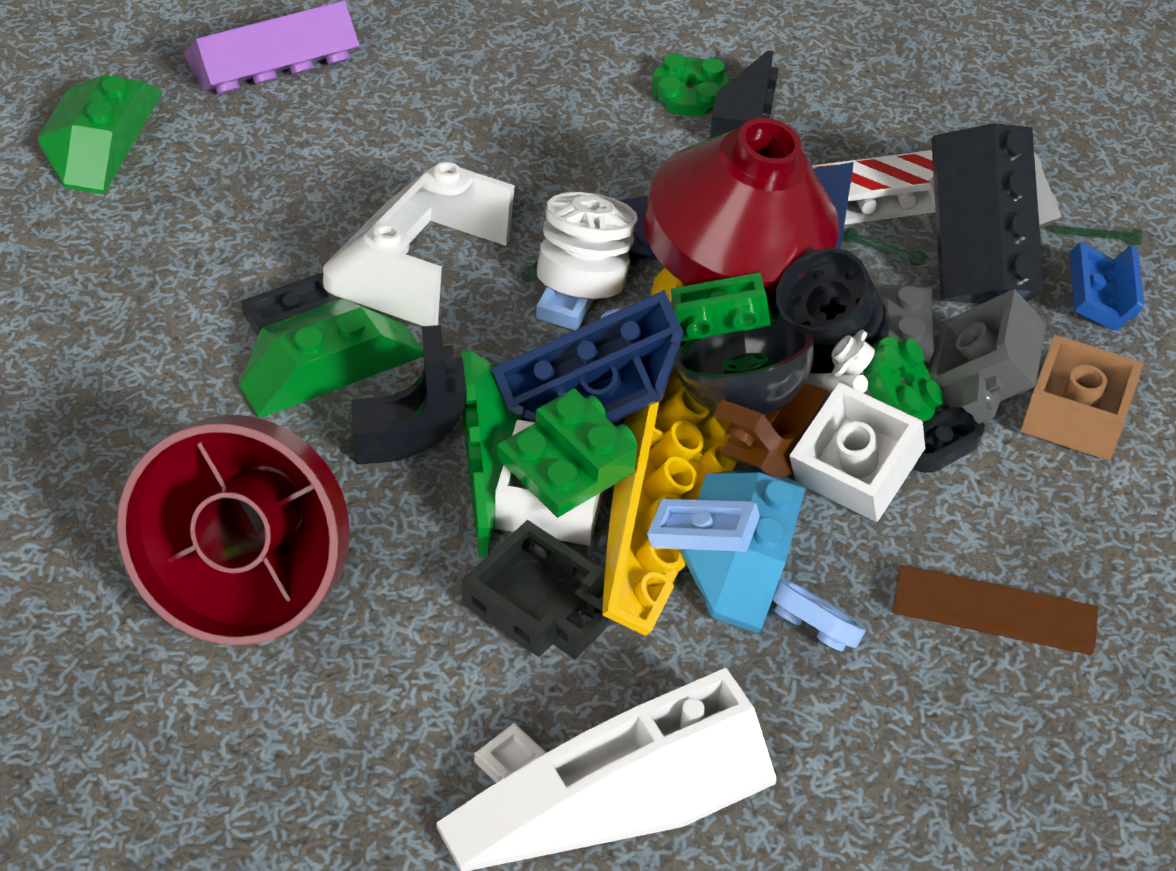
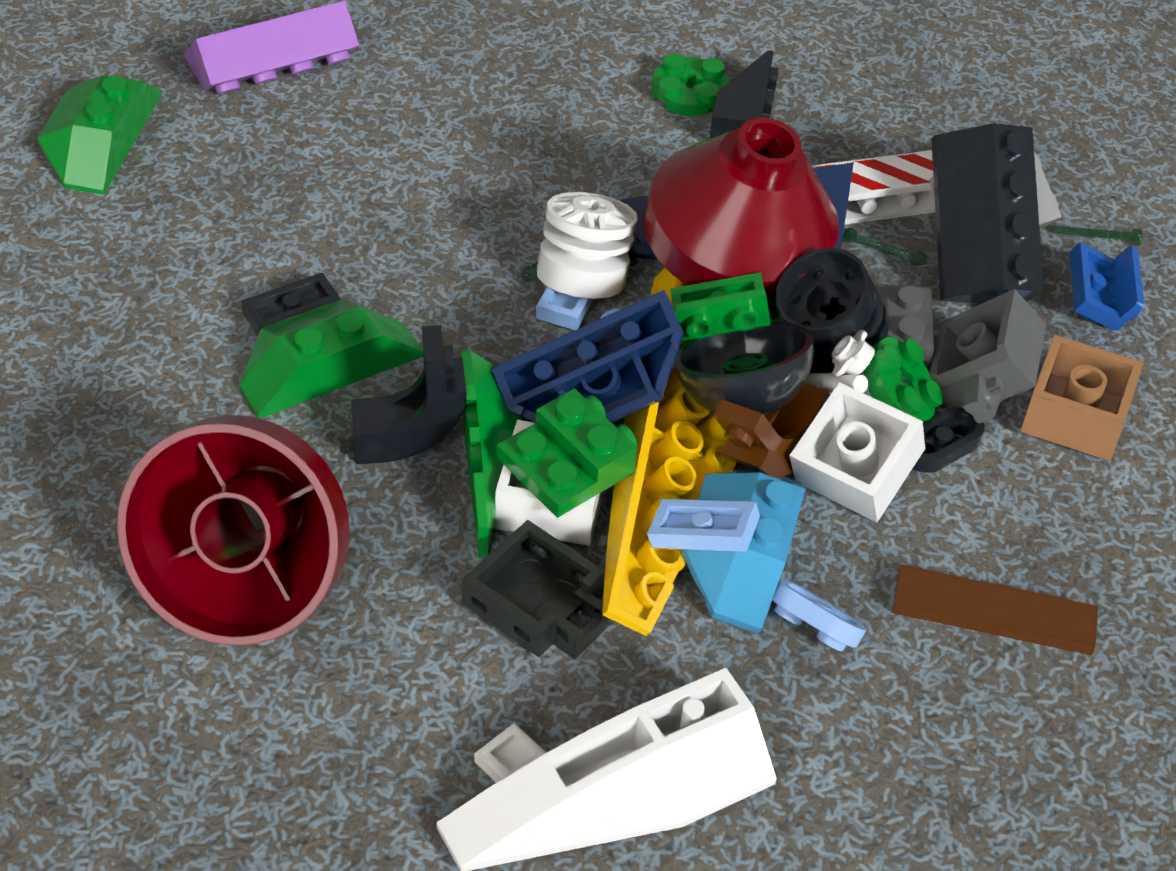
(374, 261): white windscreen -> none

